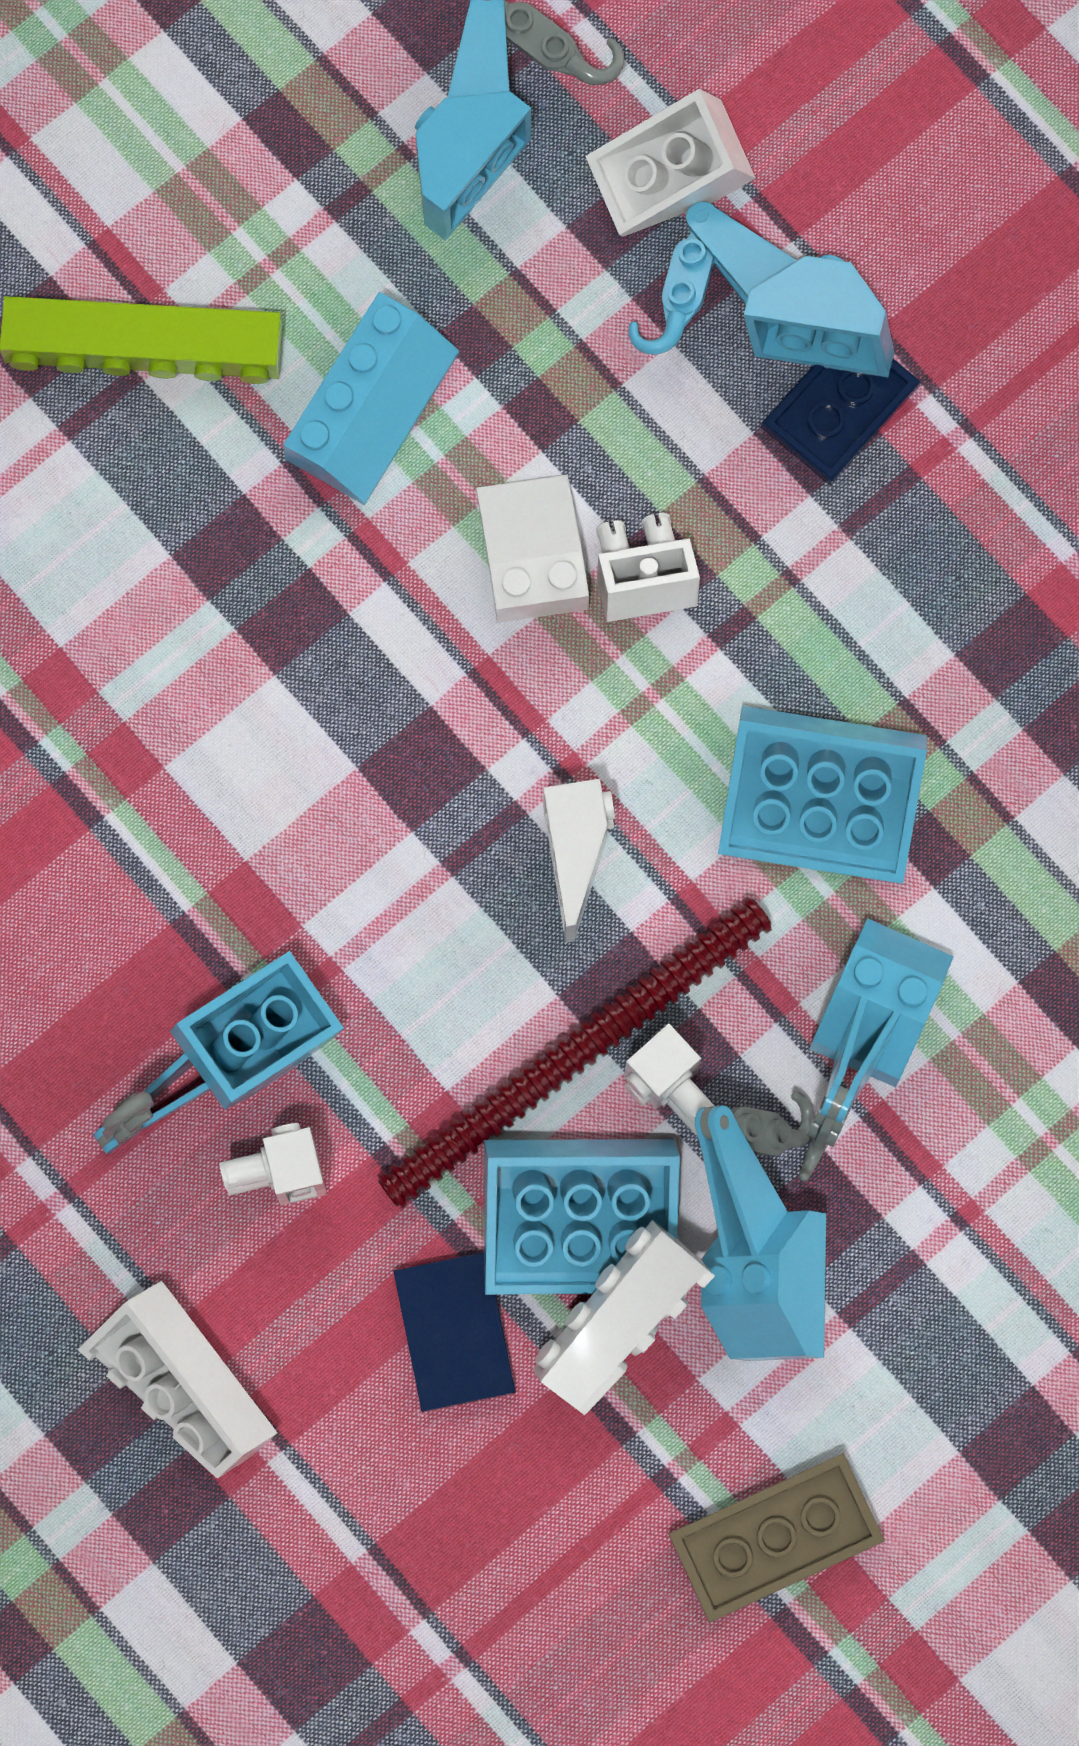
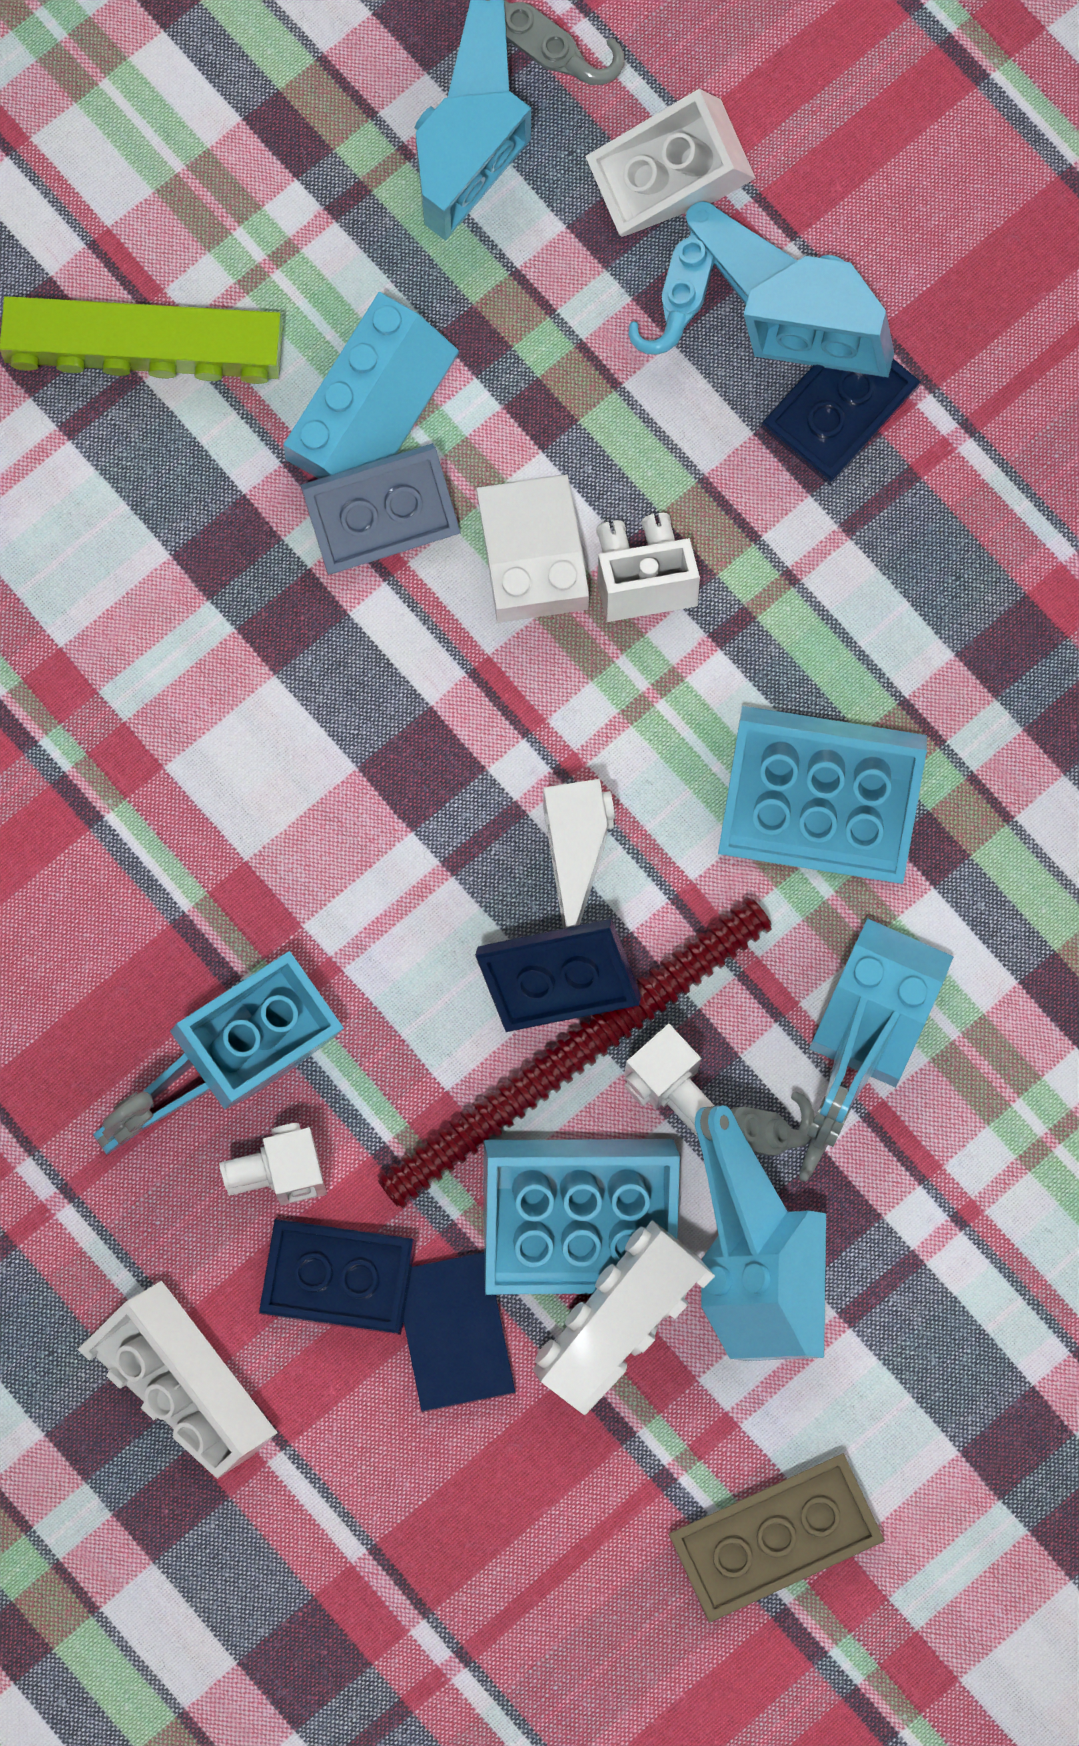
(337, 1277): none -> dark blue tile
(380, 509): none -> sand blue plate
(558, 975): none -> dark blue tile

